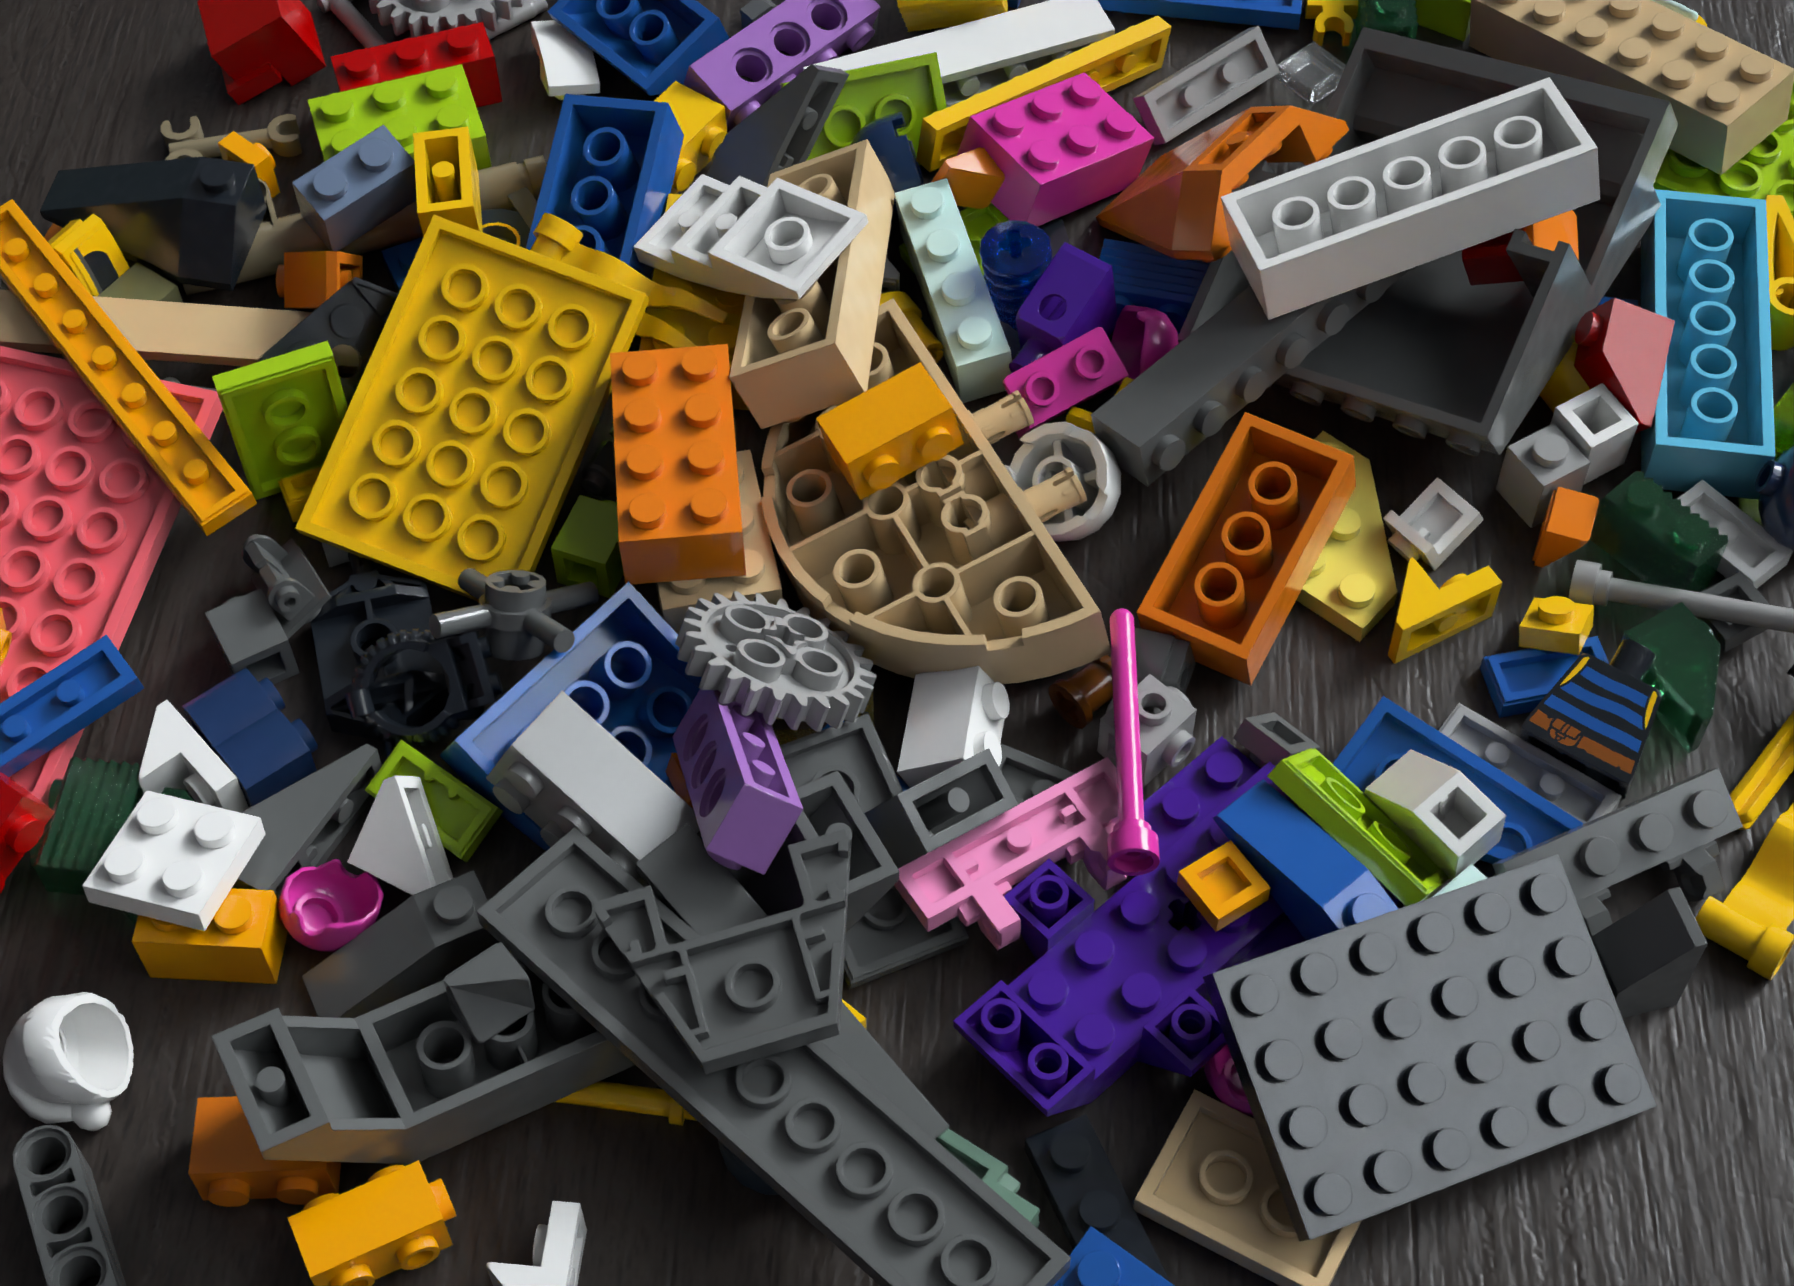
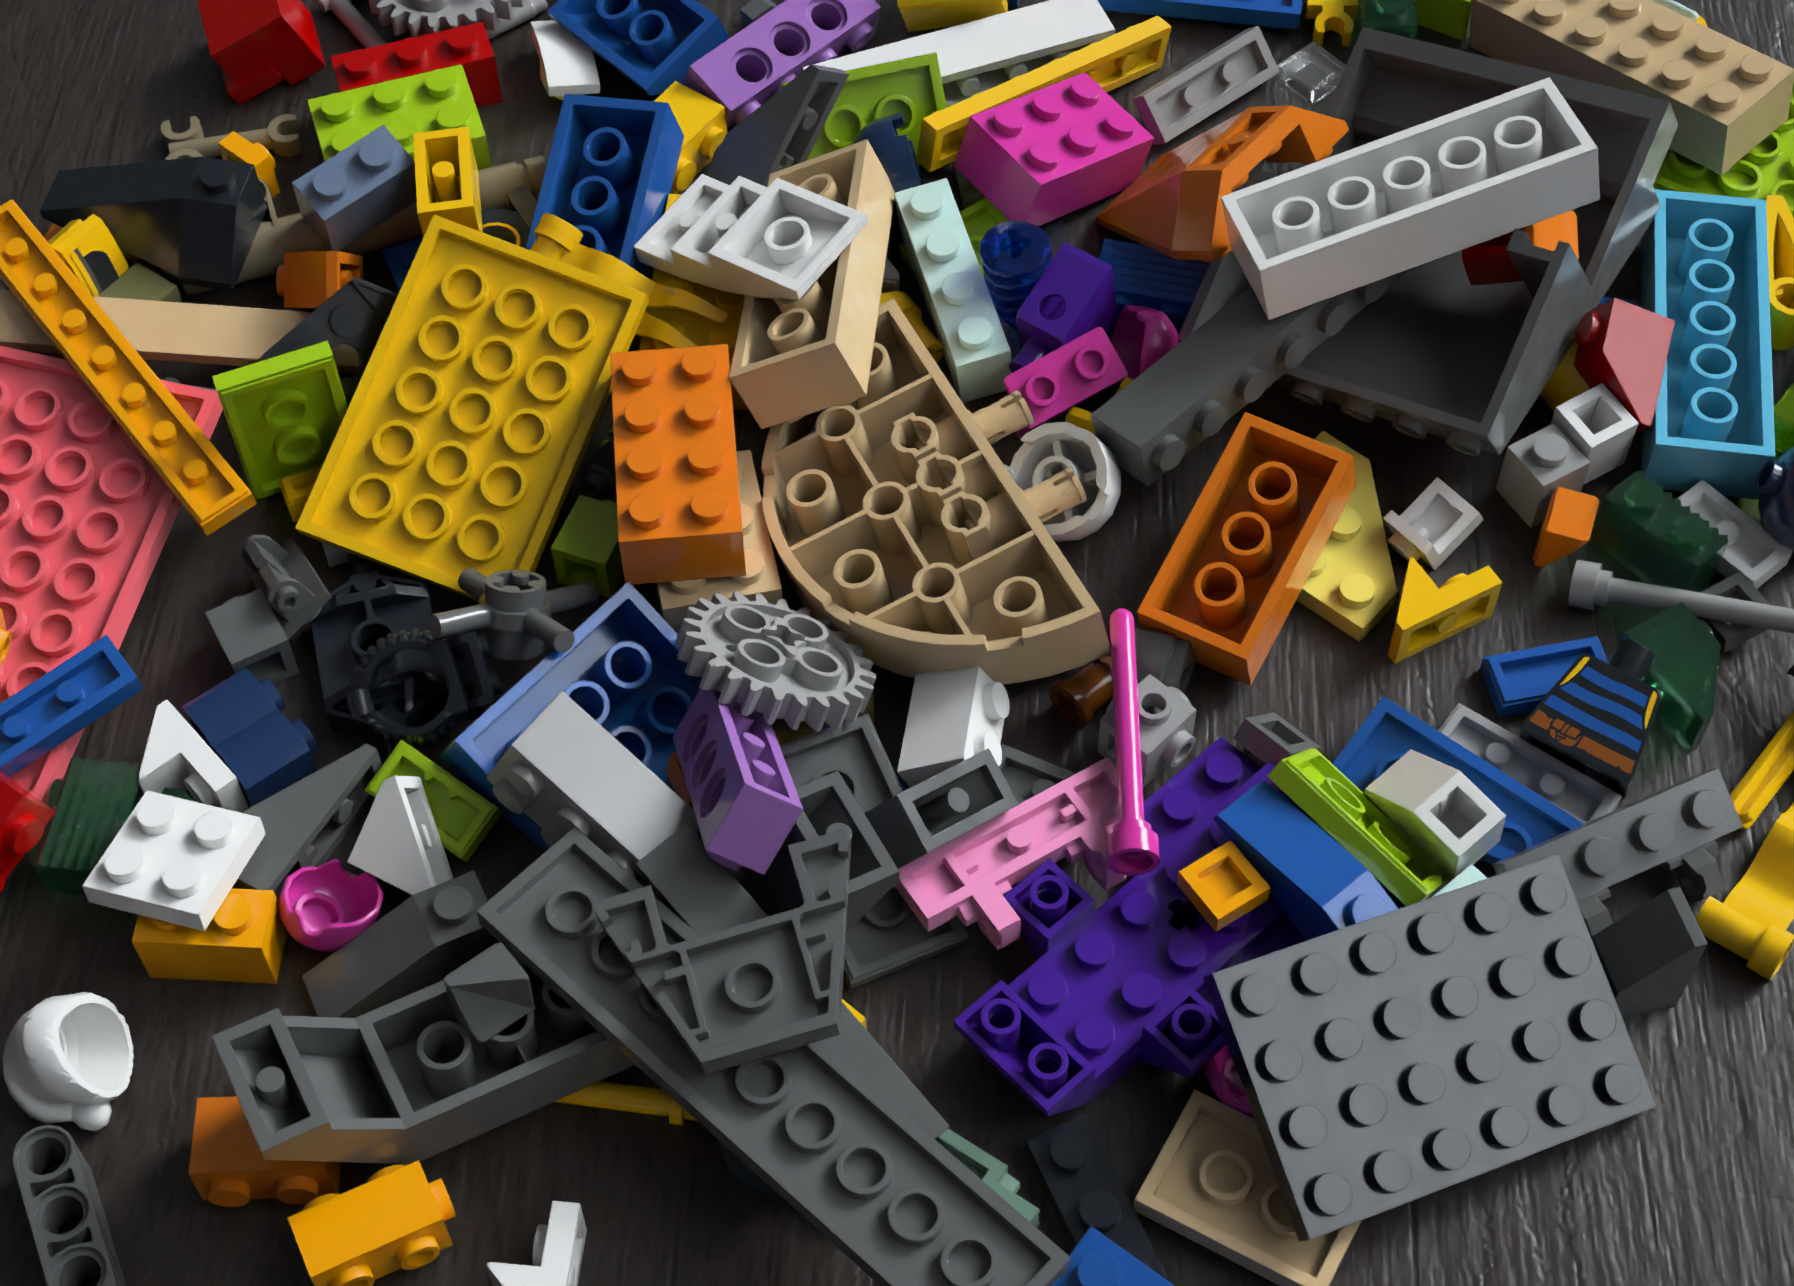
(890, 431): light orange brick -> none
(972, 178): orange slope -> none
(1556, 625): yellow plate -> none

